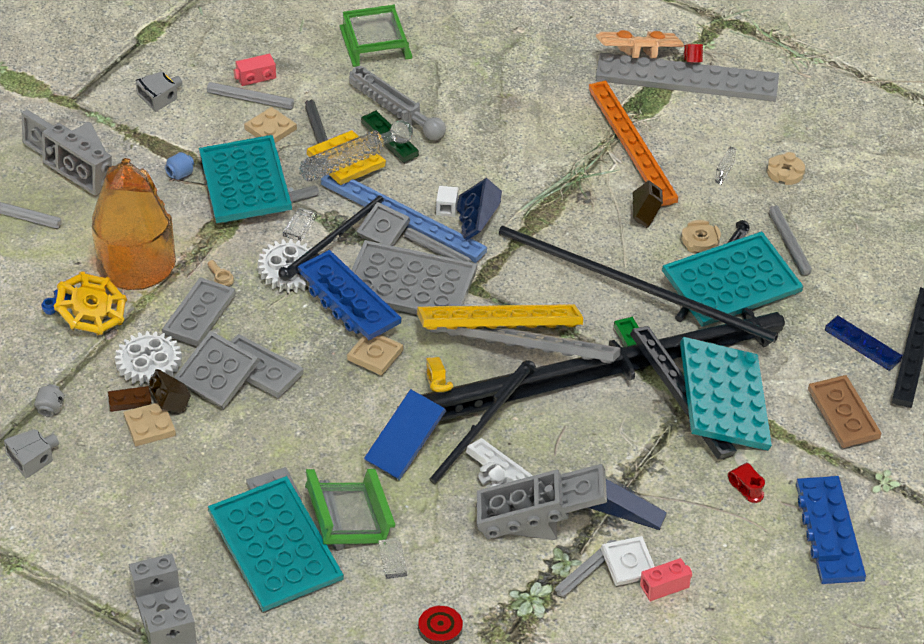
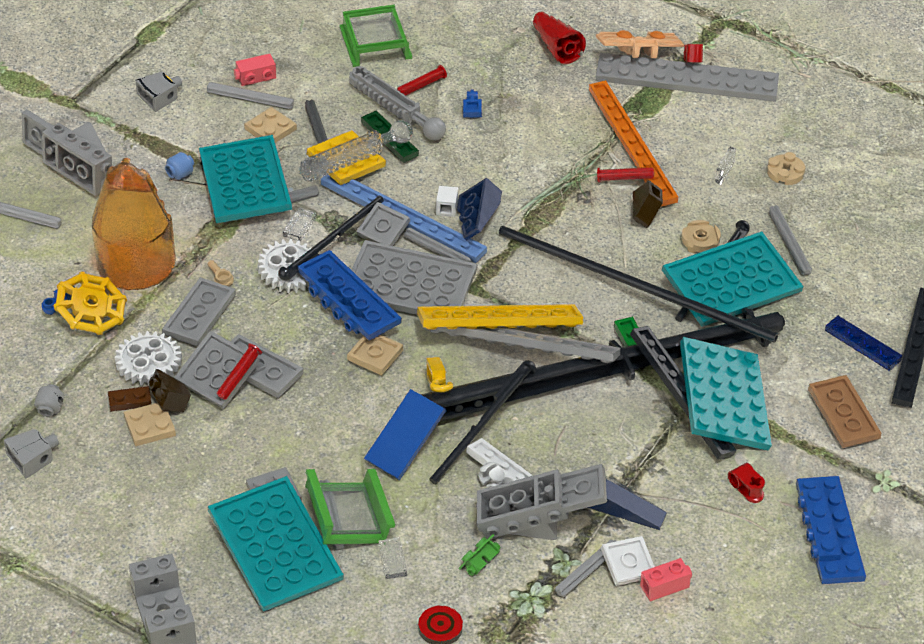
(238, 371): none -> red axle
(423, 80): none -> red axle
(472, 105): none -> blue plate
(473, 560): none -> bright green hinge
(561, 39): none -> red cone
(624, 174): none -> red axle

